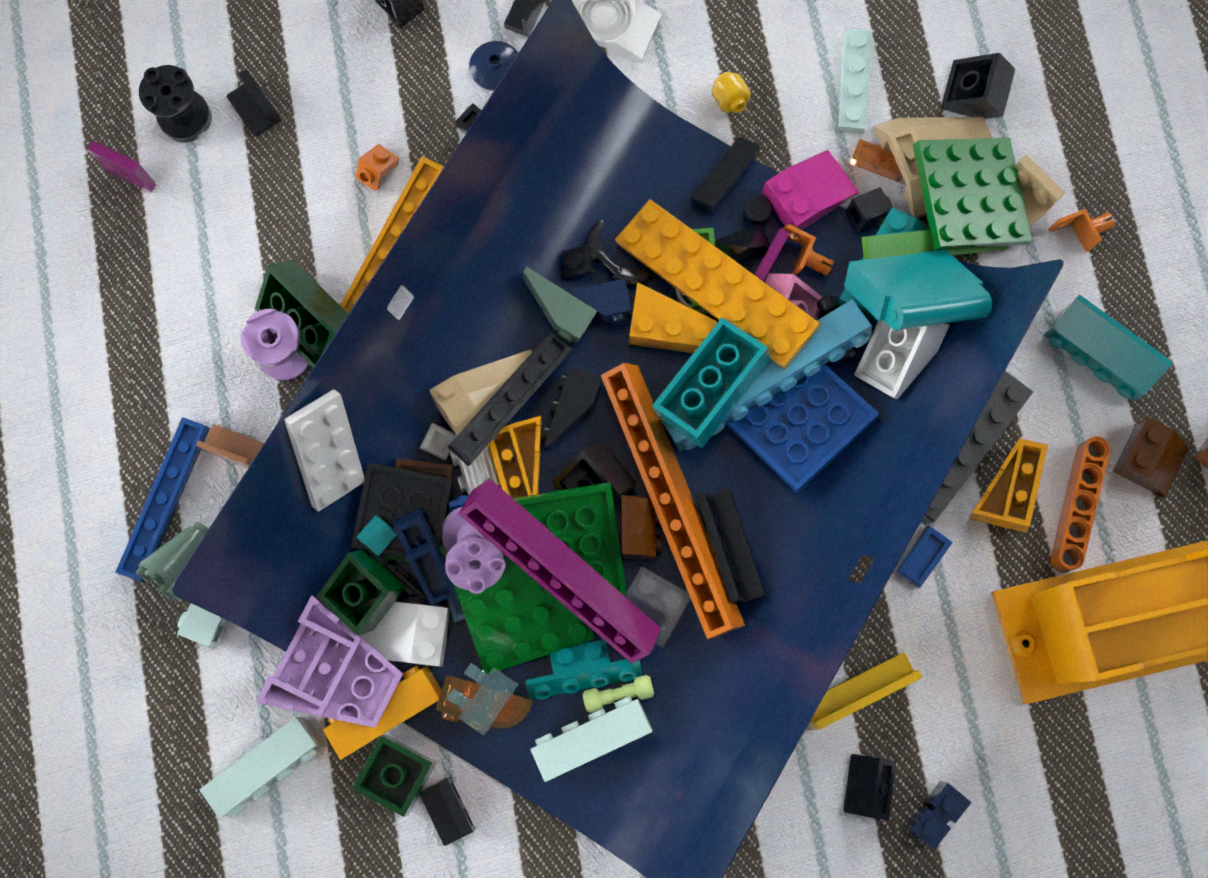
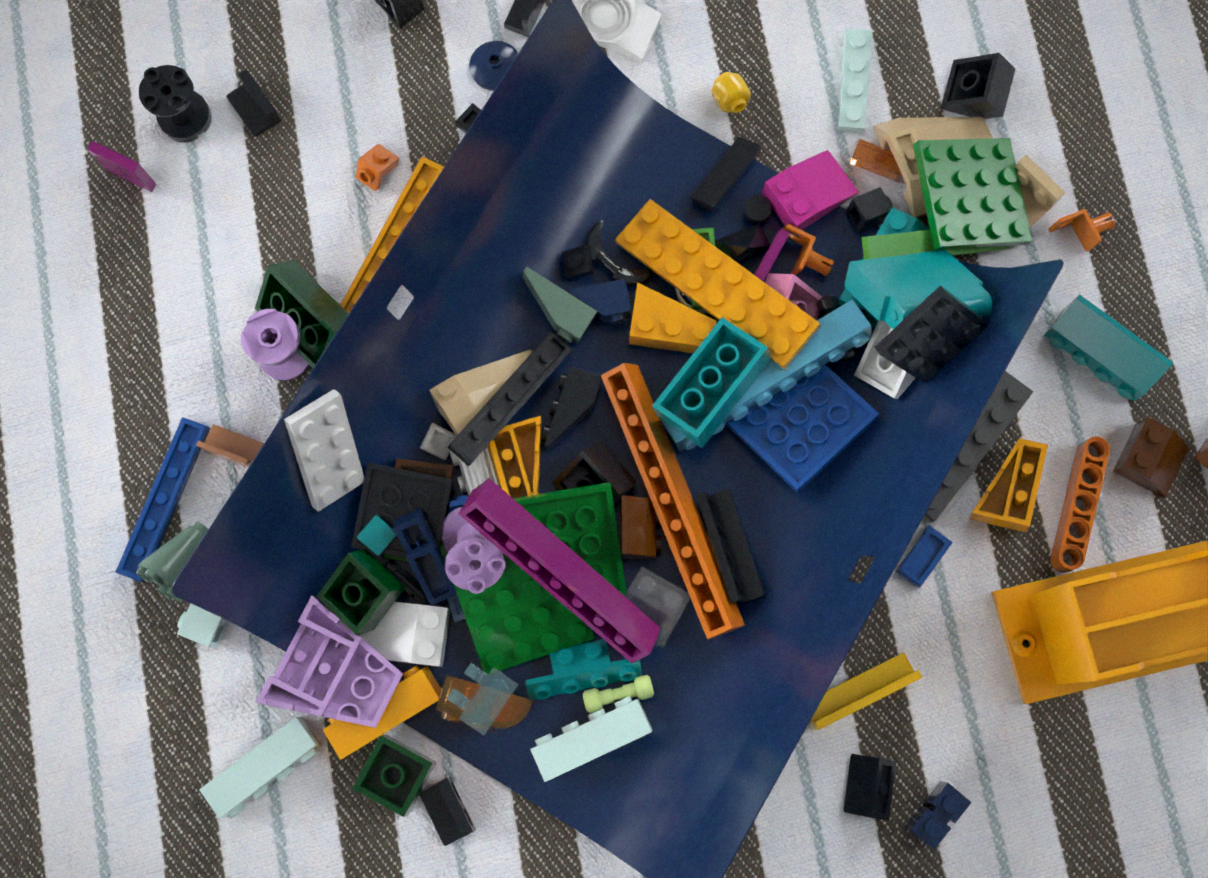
(931, 335): none -> black plate

